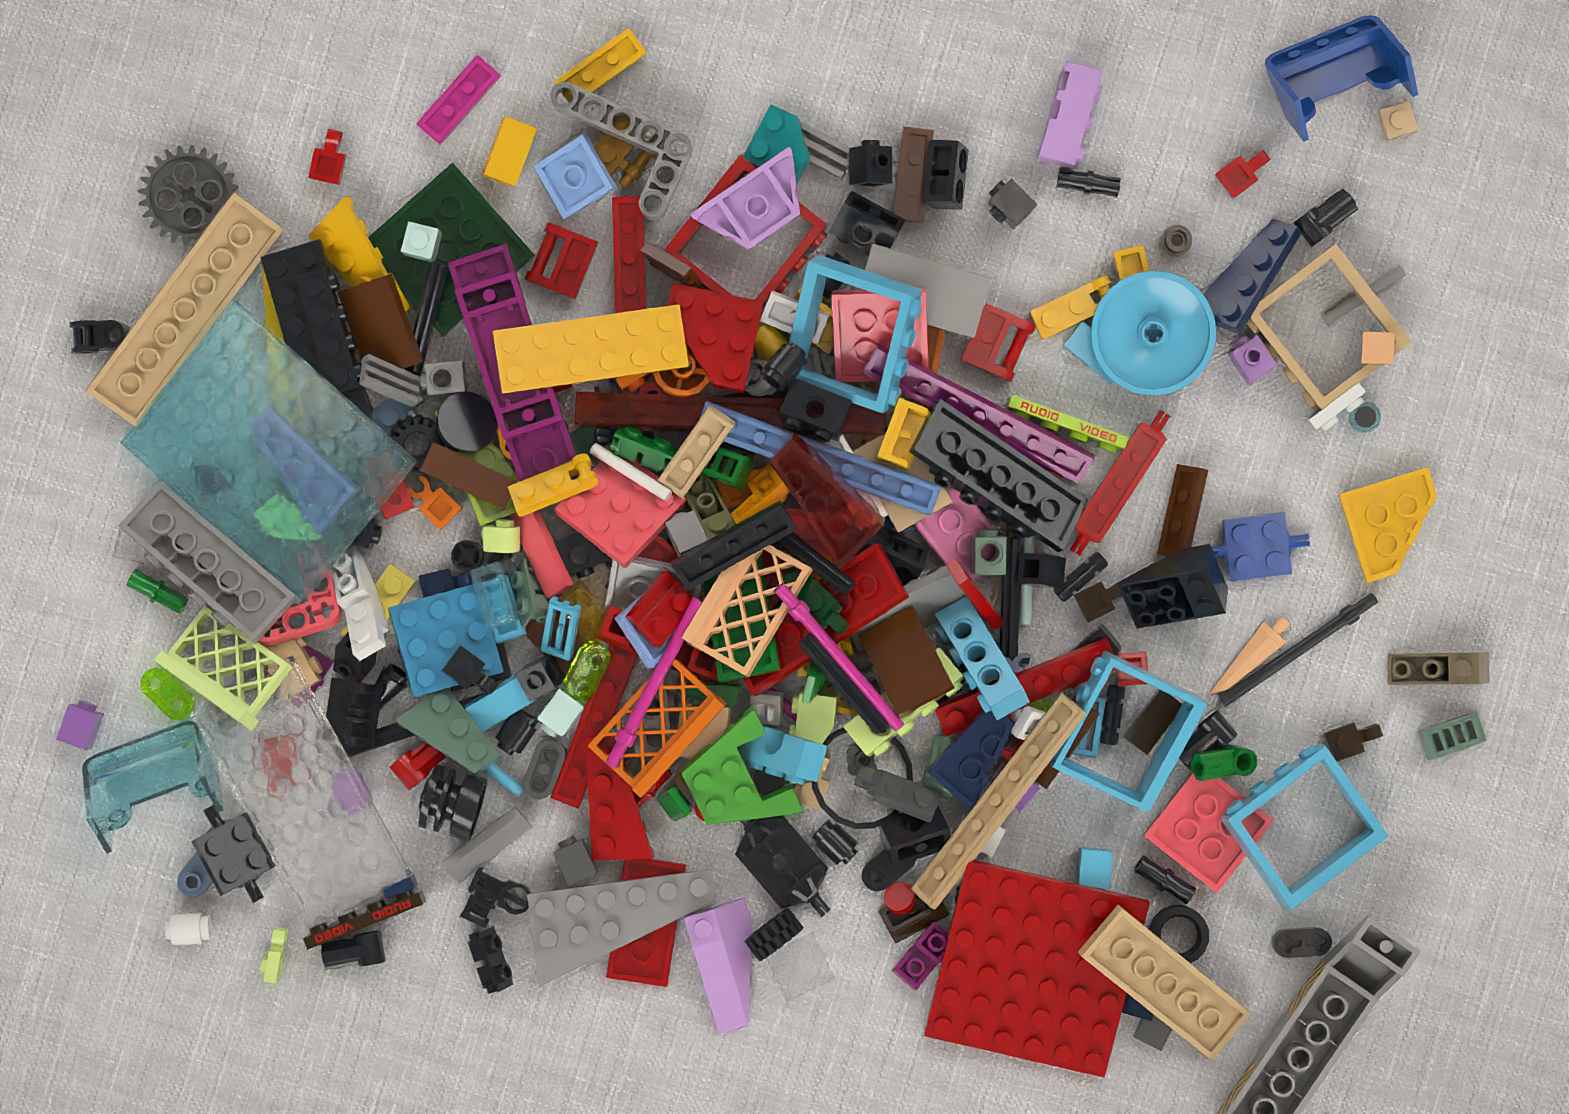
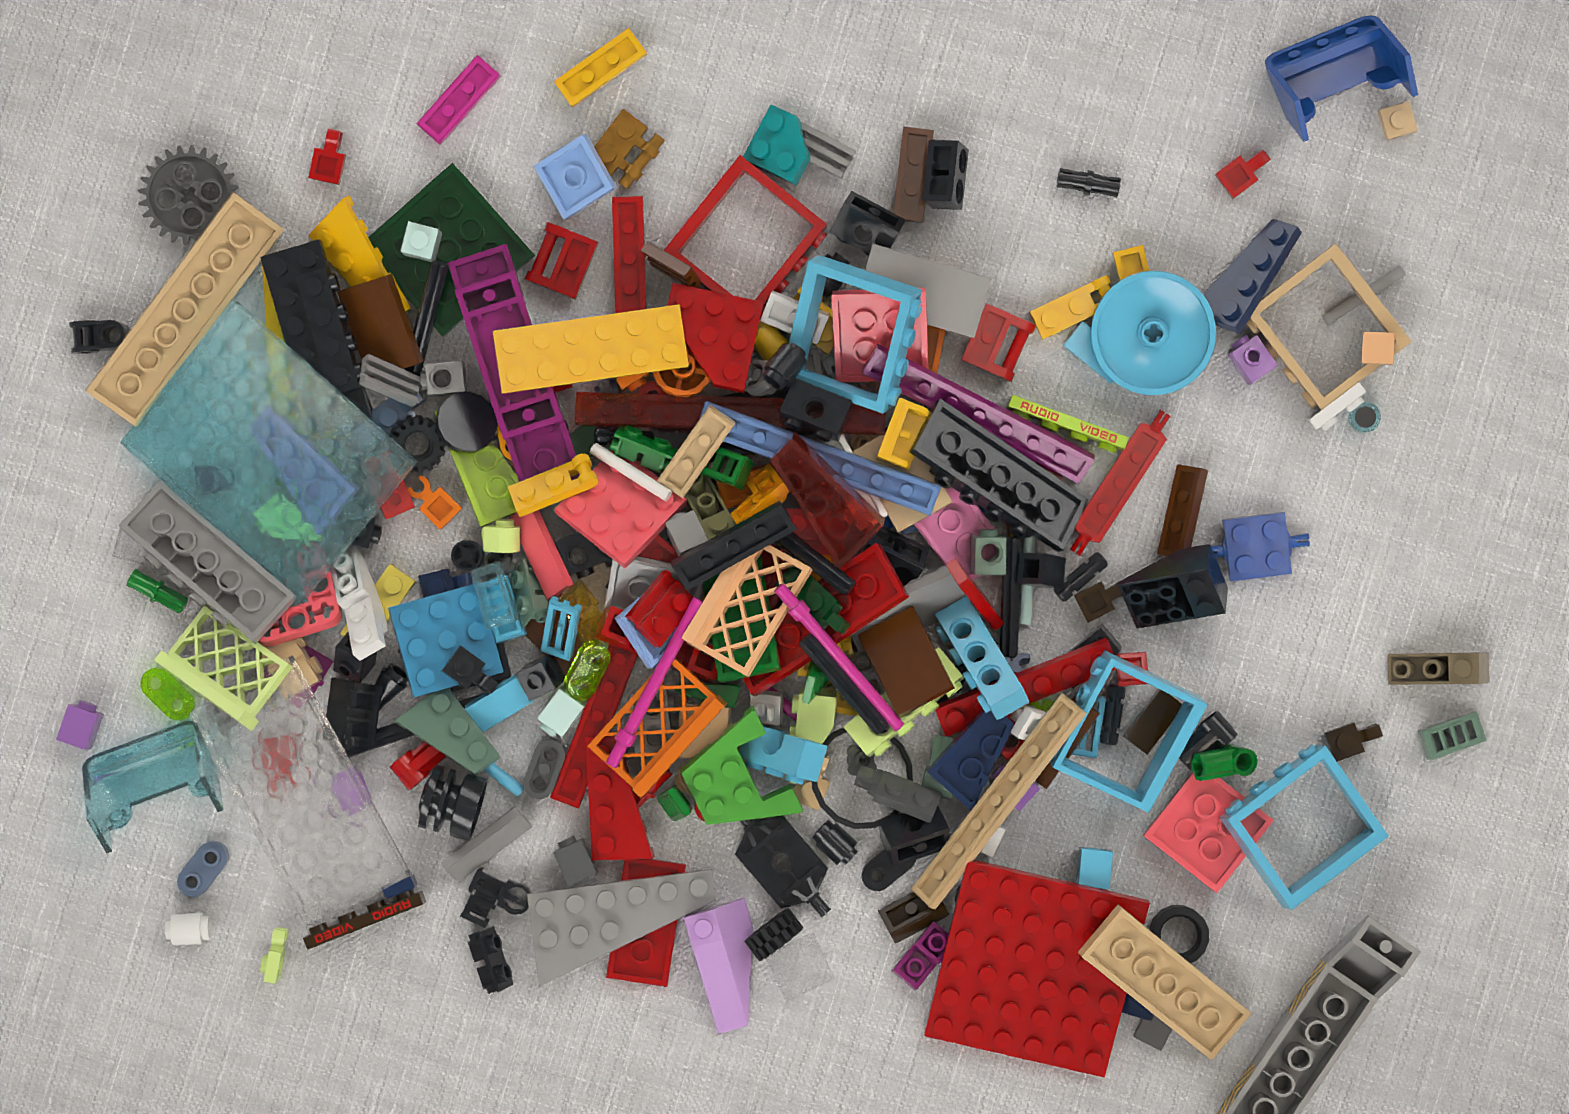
(232, 854): plate -> none
(362, 949): black piece -> none
(467, 475): reddish brown tile -> none
(508, 151): yellow hinge -> none
(516, 732): black brick -> none
(632, 135): light grey beam -> none
(755, 204): lavender wing -> none
(767, 783): black tile -> none
(870, 164): black brick -> none
(899, 898): red tile -> none
(1010, 203): black brick -> none
(1070, 115): lavender wedge -> none
(1164, 879): black pin -> none
(1183, 233): dark brown plate -> none
(1259, 648): light nougat bar -> none
(1302, 949): black beam -> none
(1320, 221): black piece -> none
(1347, 615): black bar -> none
(1387, 519): yellow plate -> none

